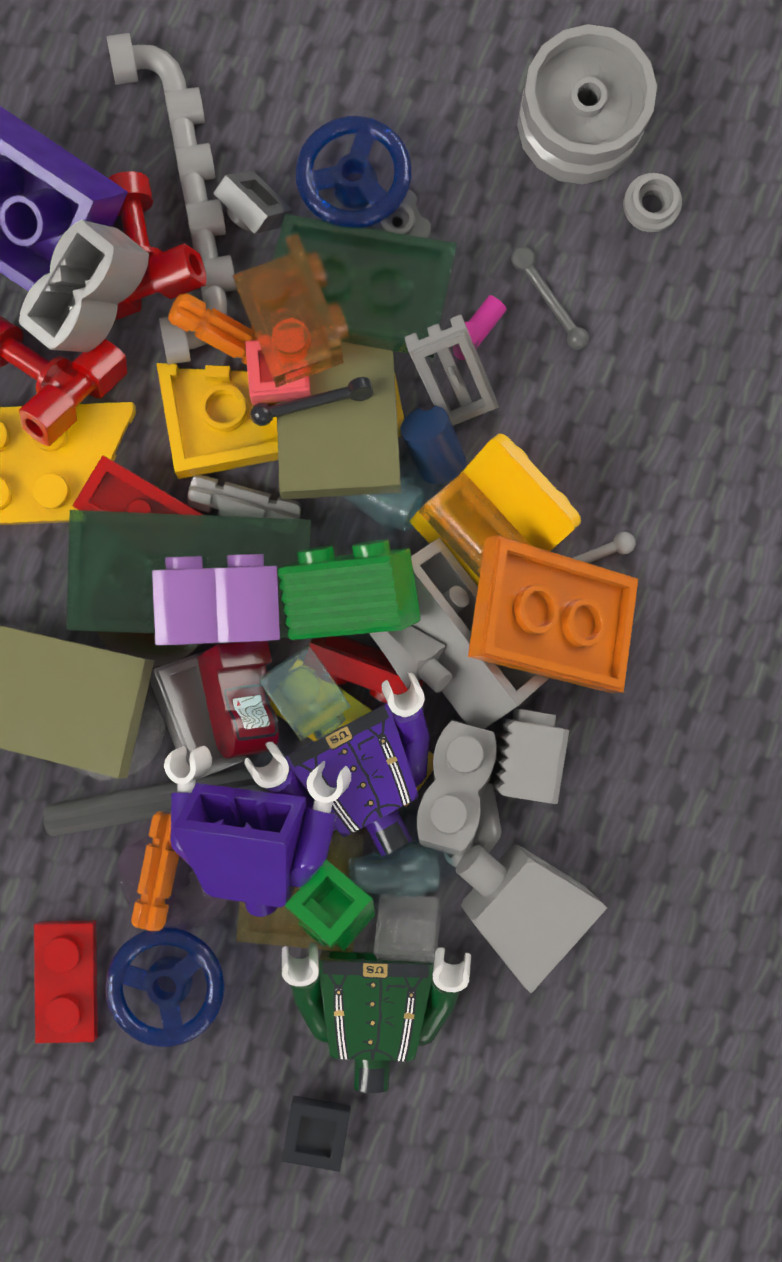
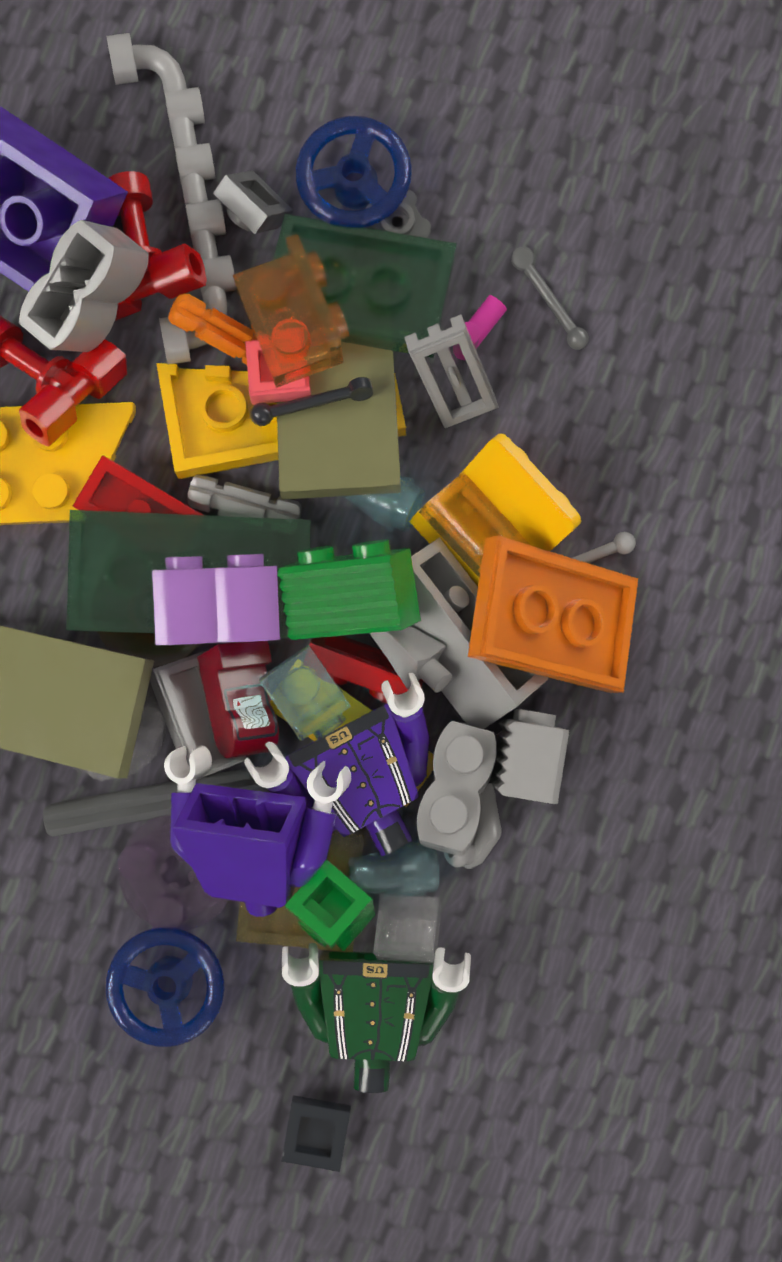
(65, 981): red plate -> none
(156, 876): orange axle -> none
(433, 445): dark blue piece -> none
(526, 909): light grey torso -> none
(586, 103): light grey wheel -> none
(665, 190): light grey plate -> none

